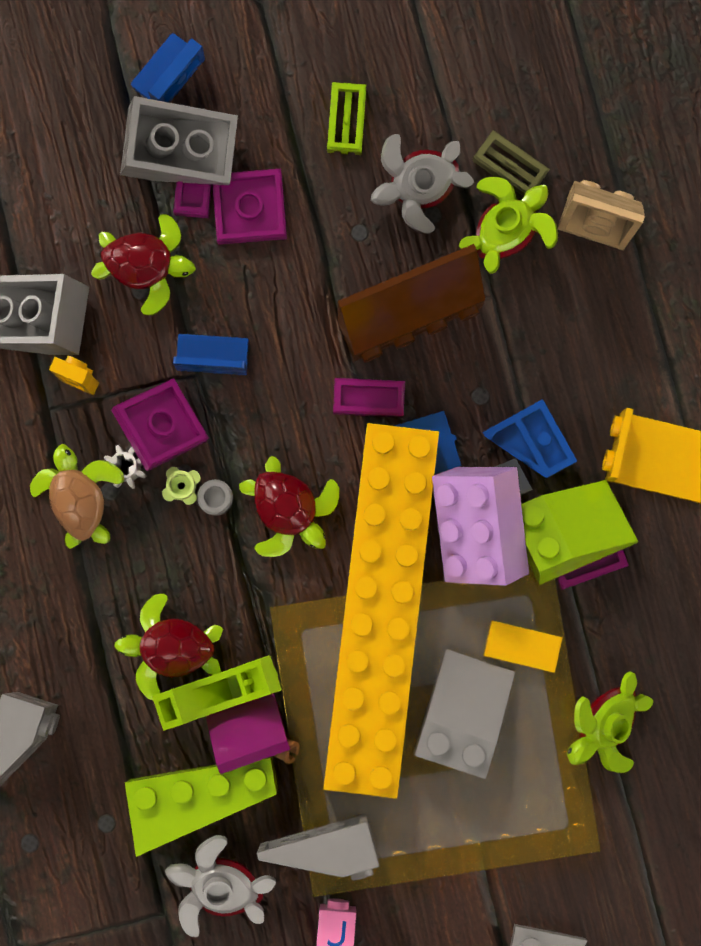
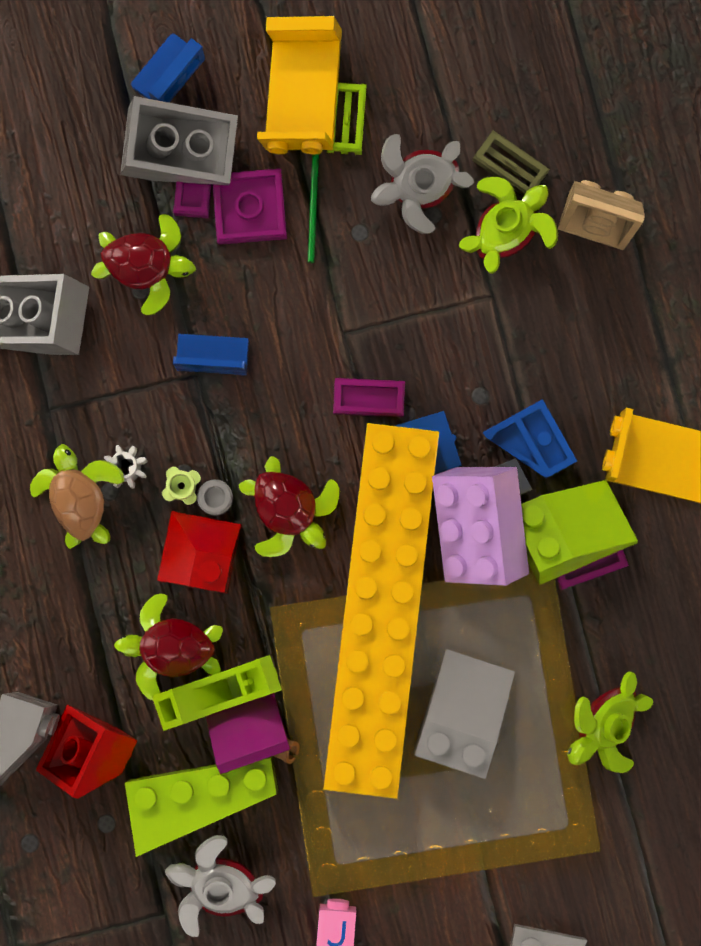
(74, 374): yellow plate -> none
(84, 753): none -> red slope
(160, 424): magenta tile -> none
(199, 552): none -> red slope
(302, 84): none -> yellow panel
(313, 208): none -> green axle
(332, 849): light grey slope -> none
(412, 304): reddish brown slope -> none
(522, 646): yellow tile -> none

